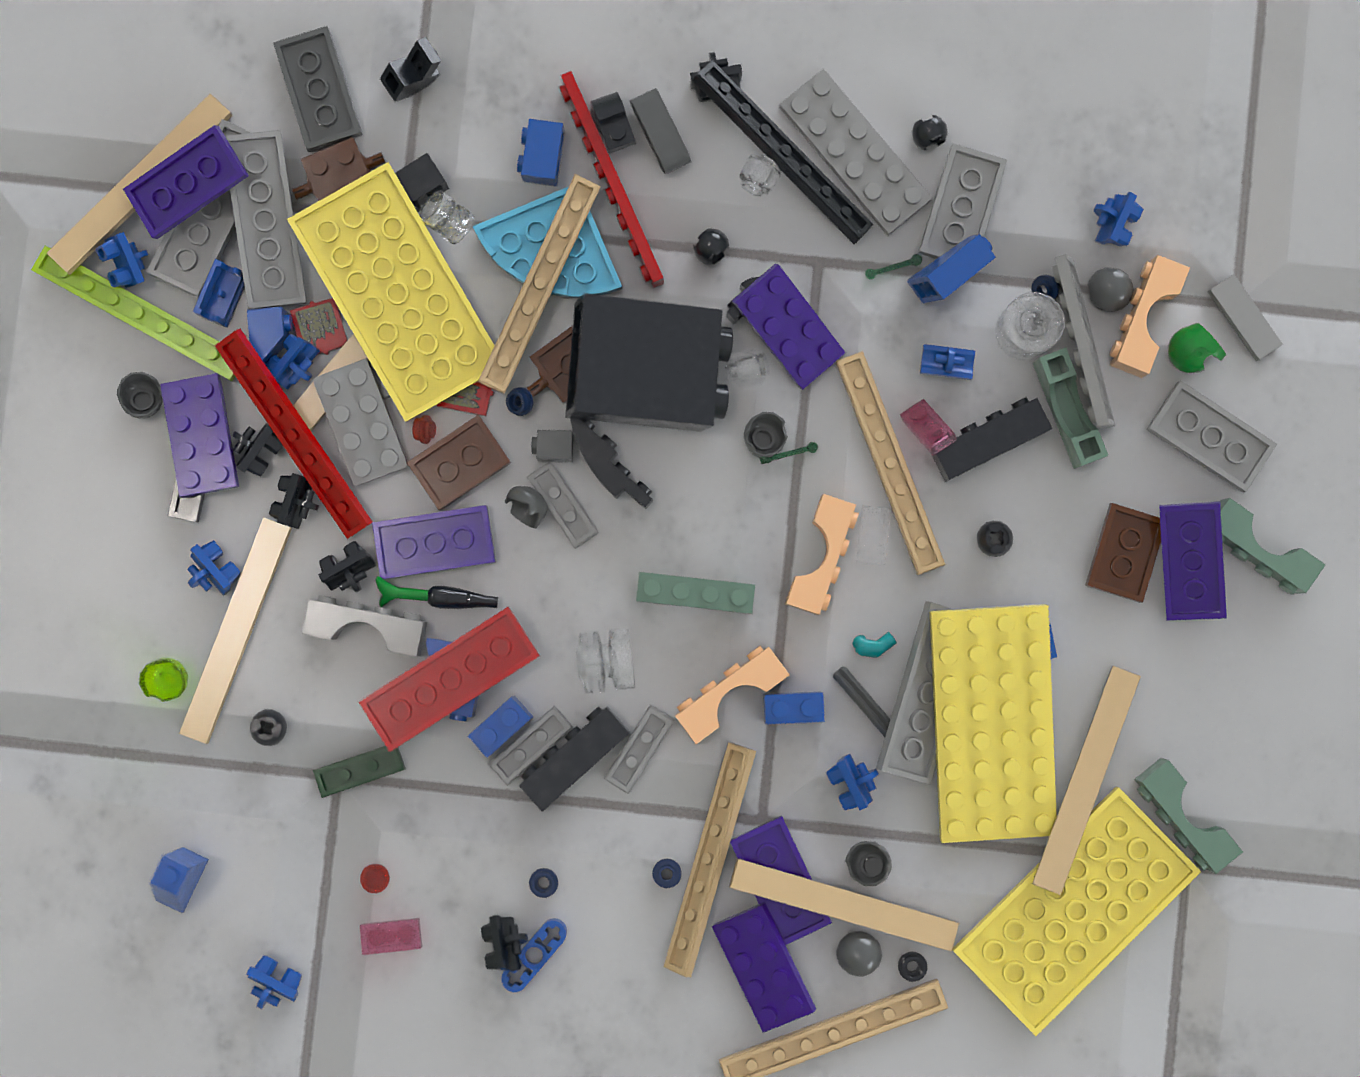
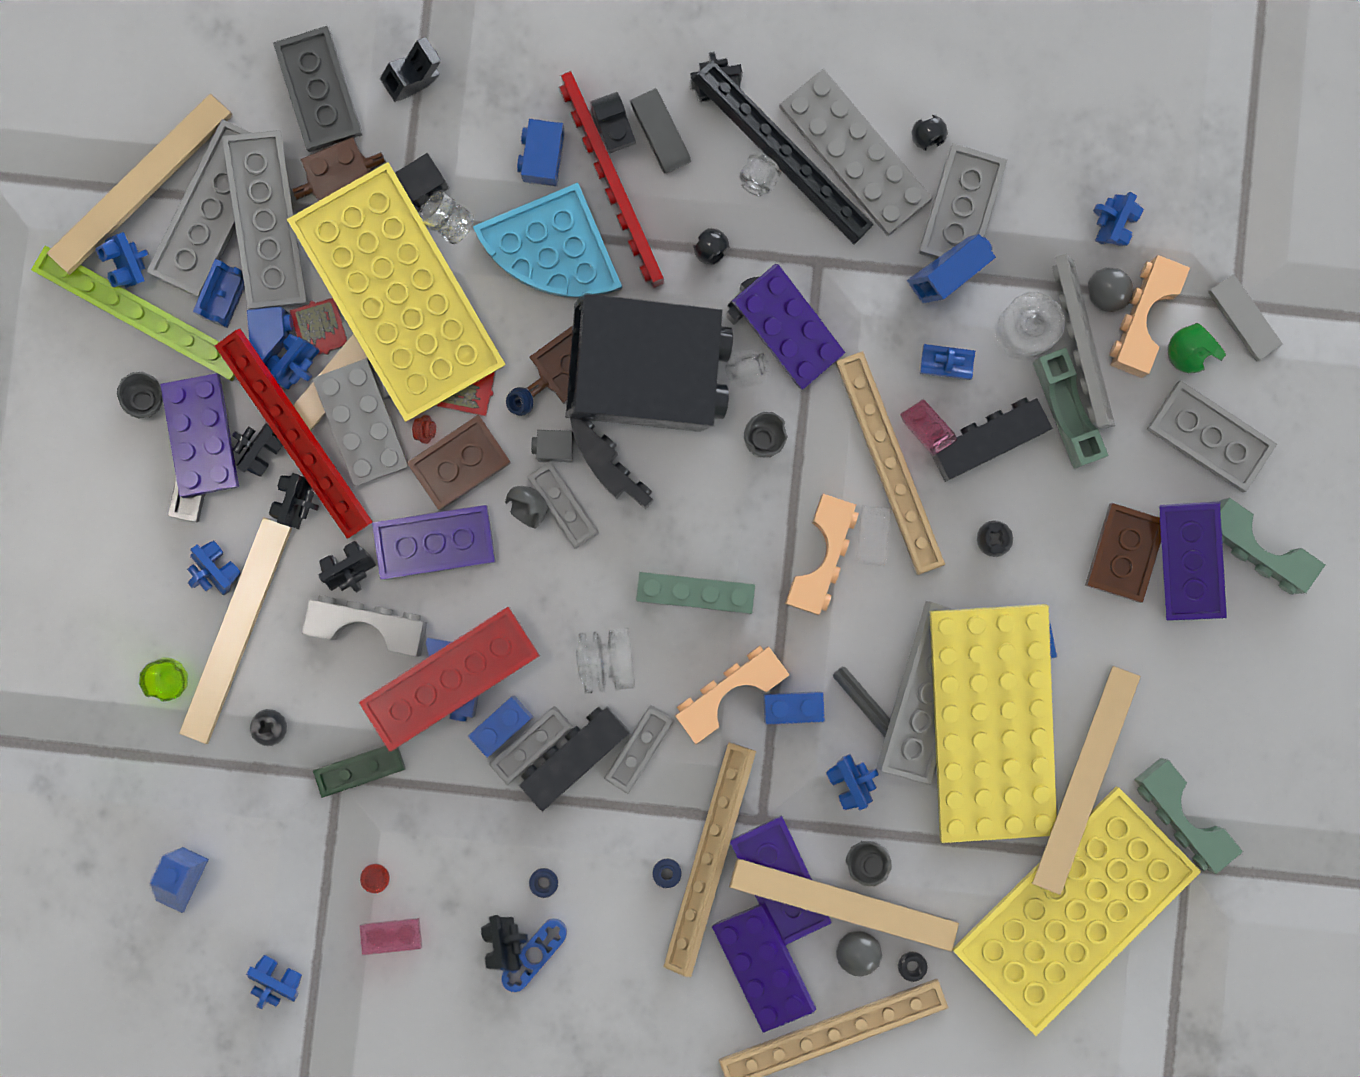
(185, 182): dark purple plate -> none
(437, 596): black piece -> none
(539, 284): tan tile -> none
(812, 447): clear green hinge -> none
(873, 648): teal arm -> none
(915, 260): clear green hinge -> none
(1049, 282): dark blue plate -> none

